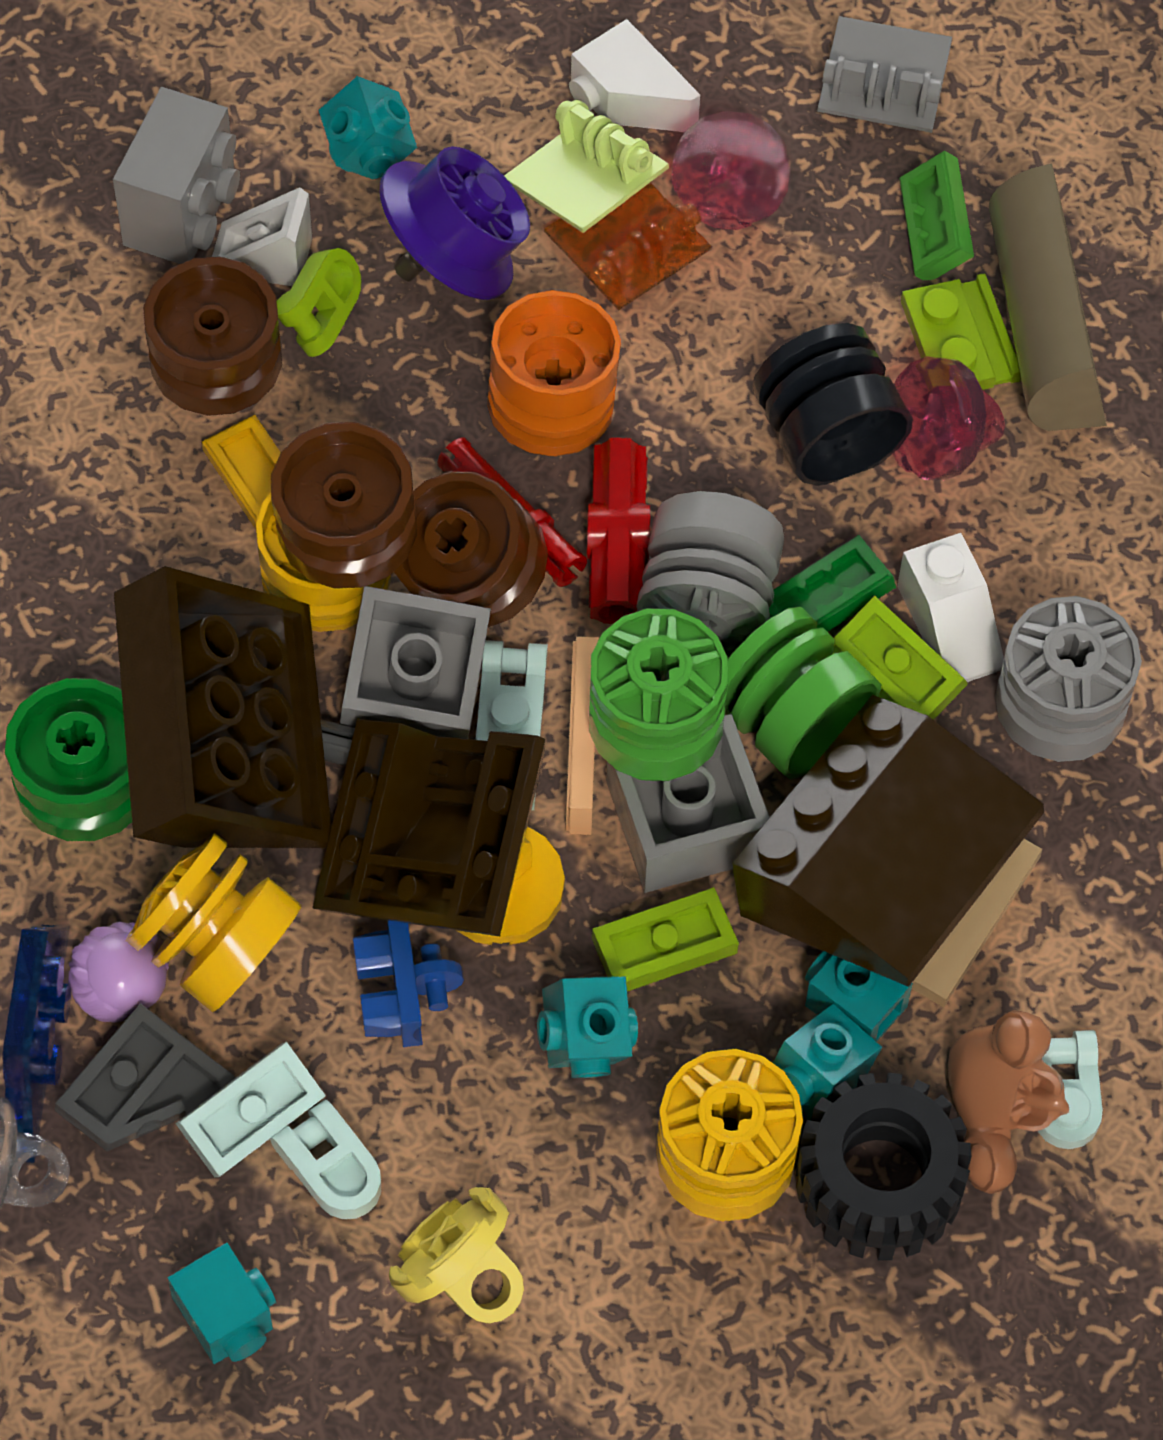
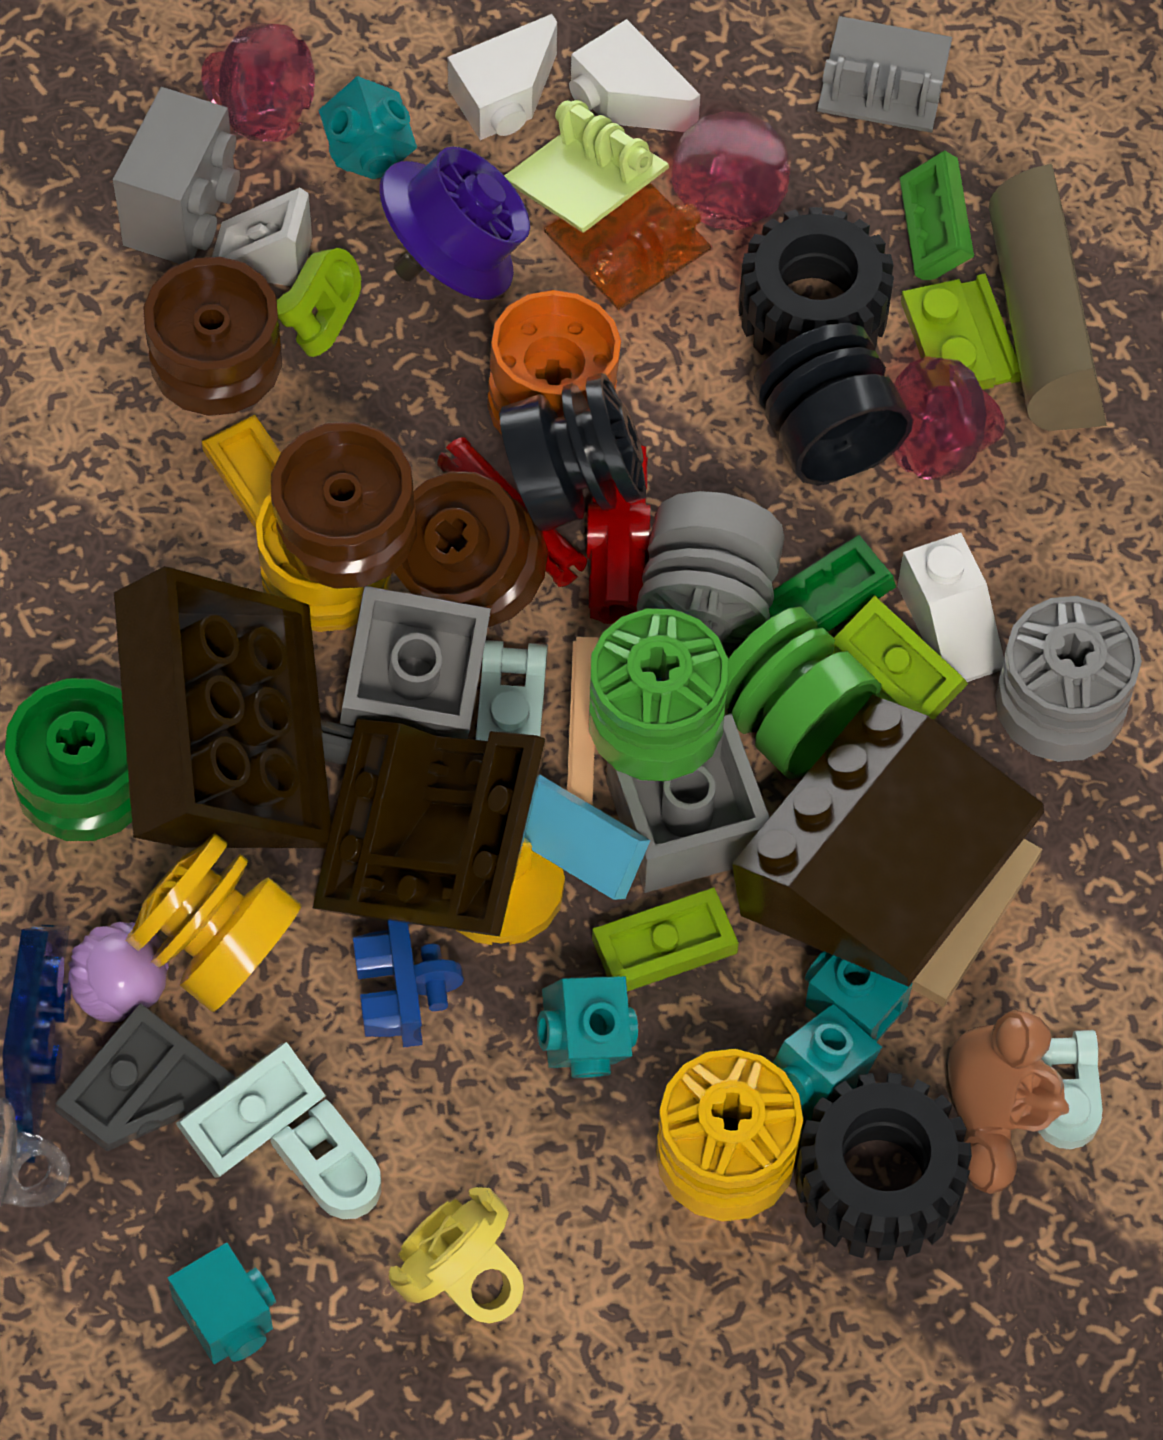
(262, 80): none -> clear pink tile
(504, 77): none -> white slope
(563, 455): none -> black wheel
(584, 840): none -> medium azure tile
(819, 249): none -> black tyre

